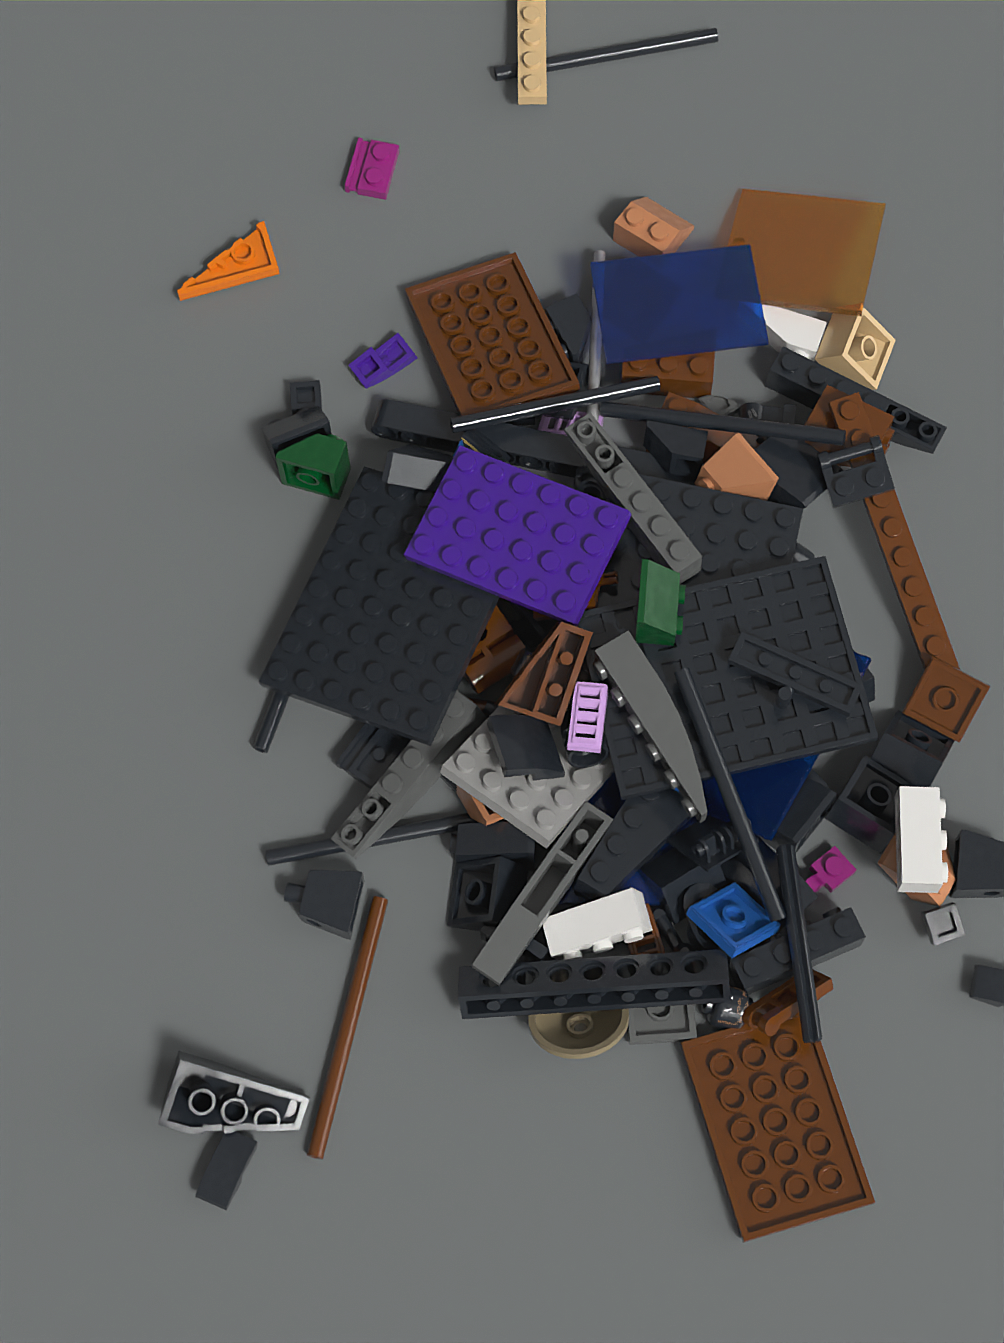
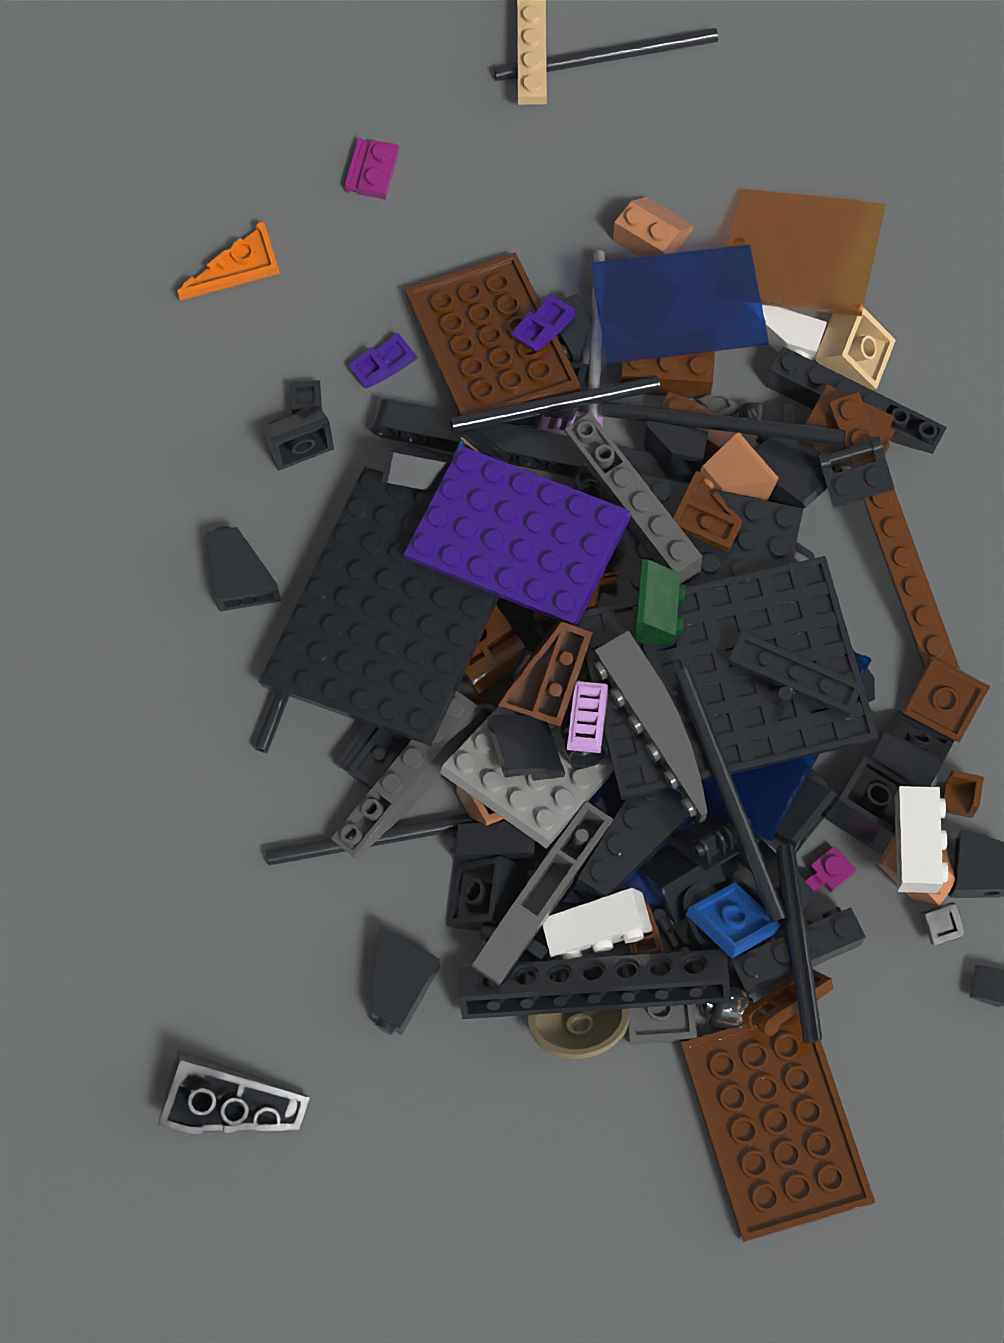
(226, 1169): black slope -> none
(238, 572): none -> black slope
(316, 465): dark green slope -> none
(328, 900): black torso -> none
(347, 1028): reddish brown piece -> none
(400, 981): none -> black slope
(545, 324): none -> dark purple slope
(706, 516): none -> reddish brown wing
(962, 793): none -> reddish brown panel

